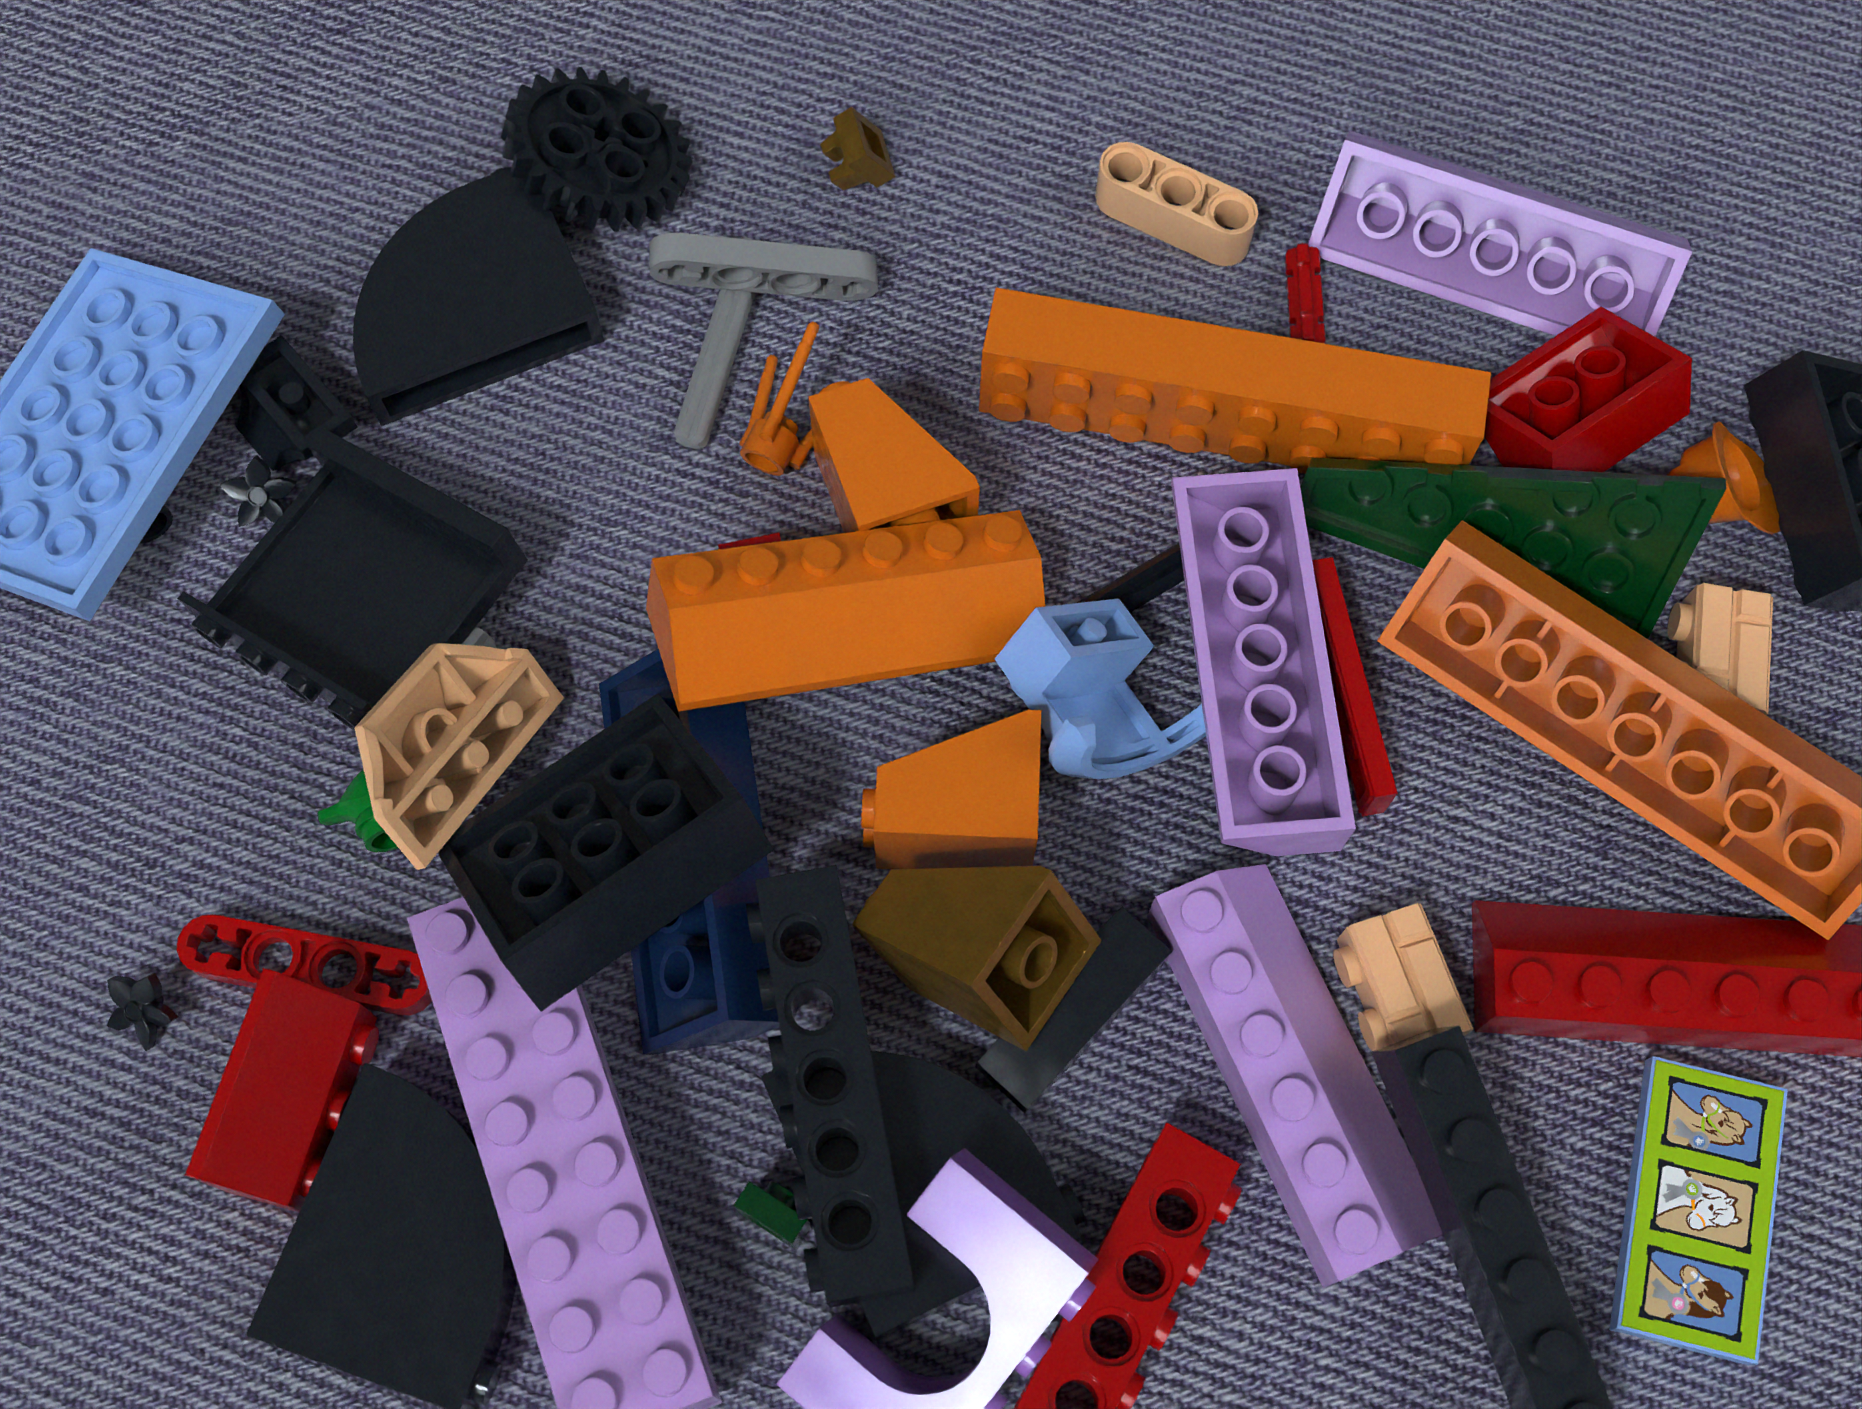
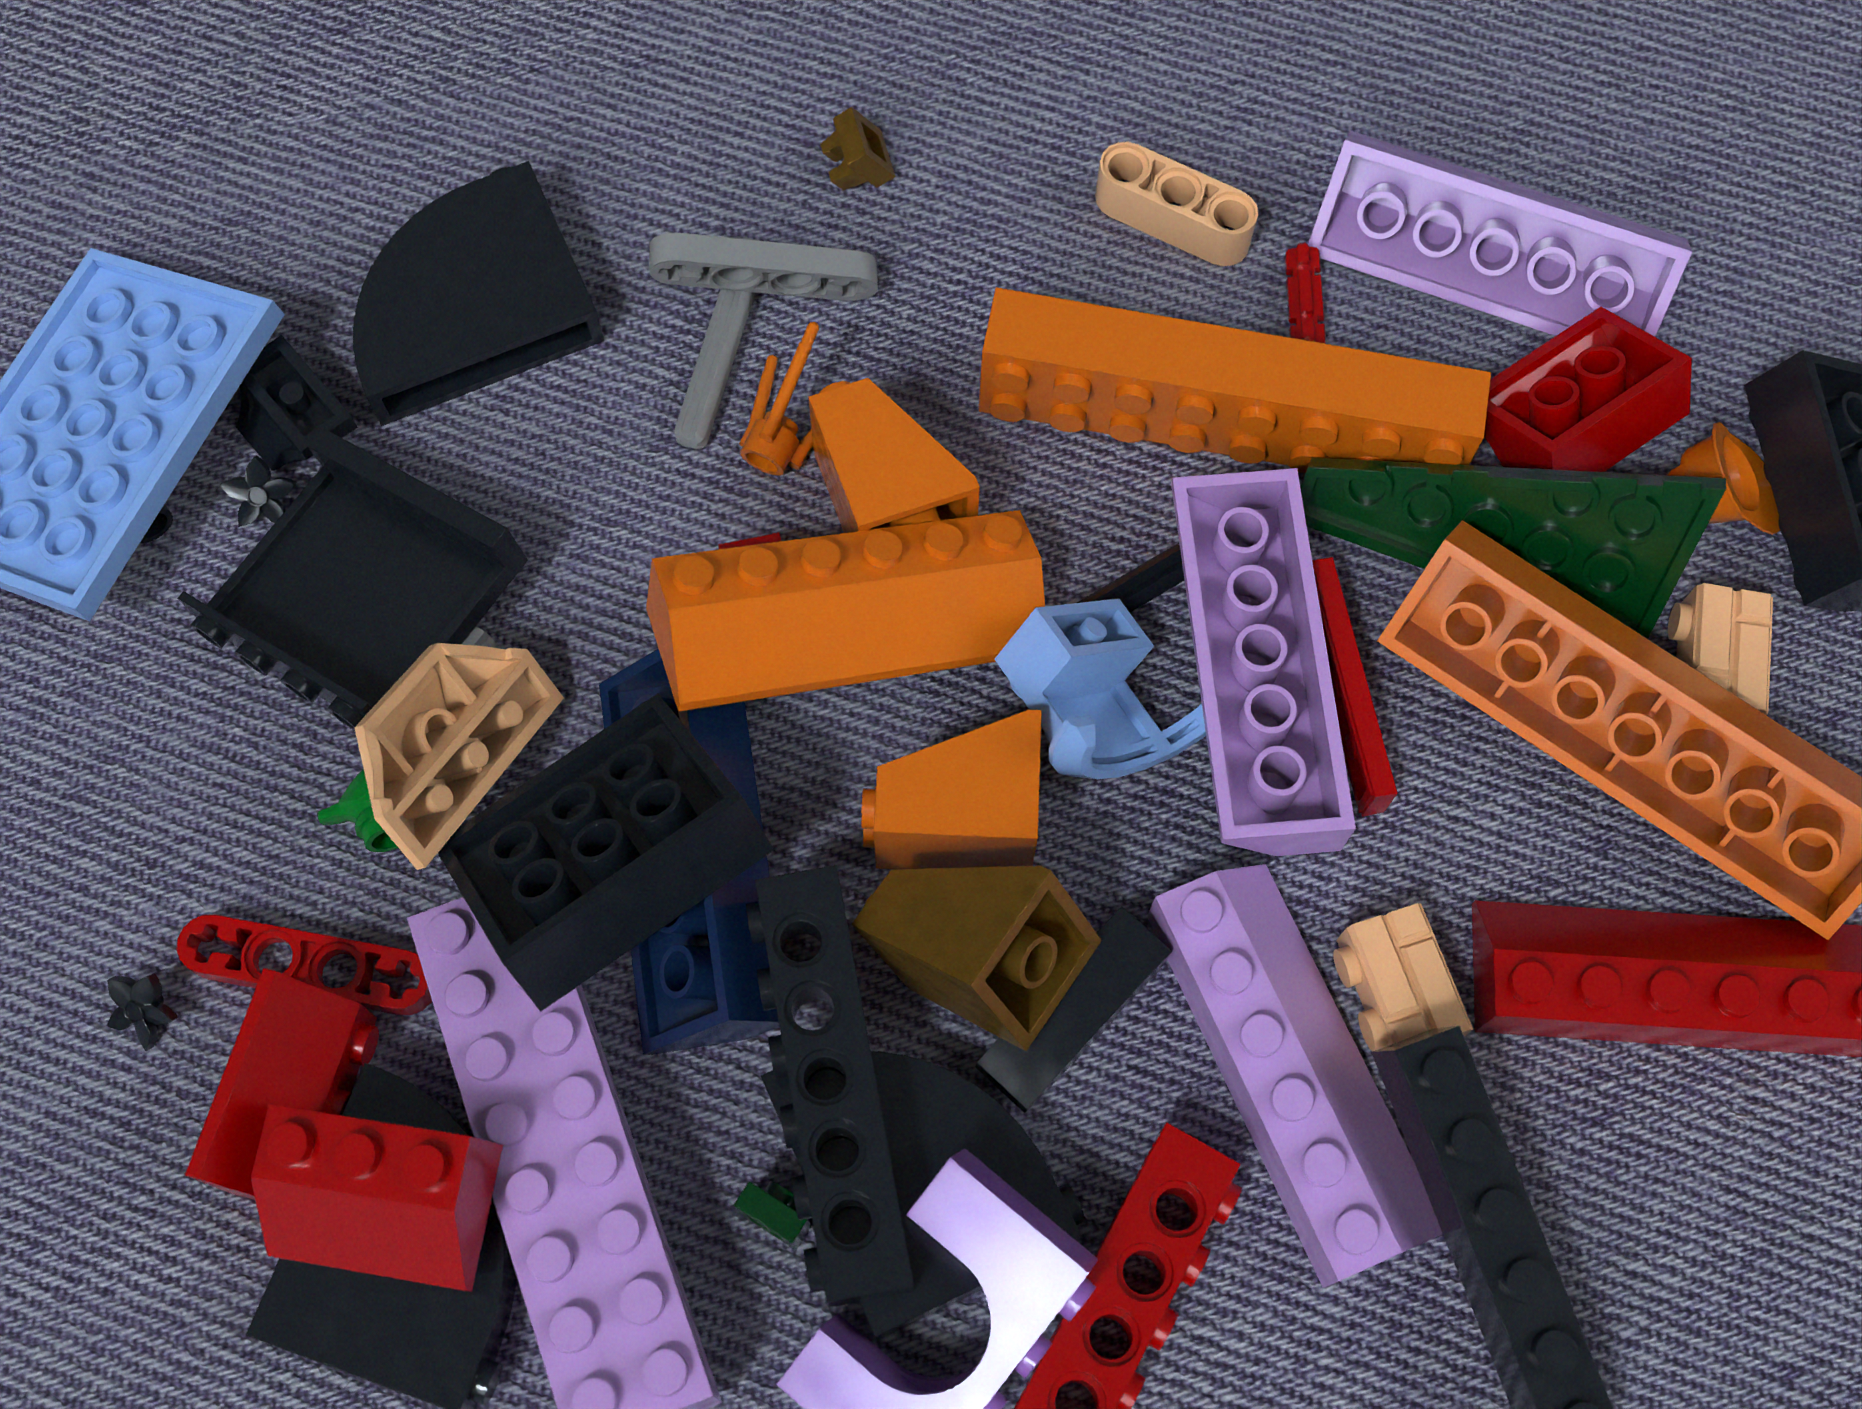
(374, 1196): none -> red slope
(596, 149): black gear -> none
(1700, 1211): tile -> none

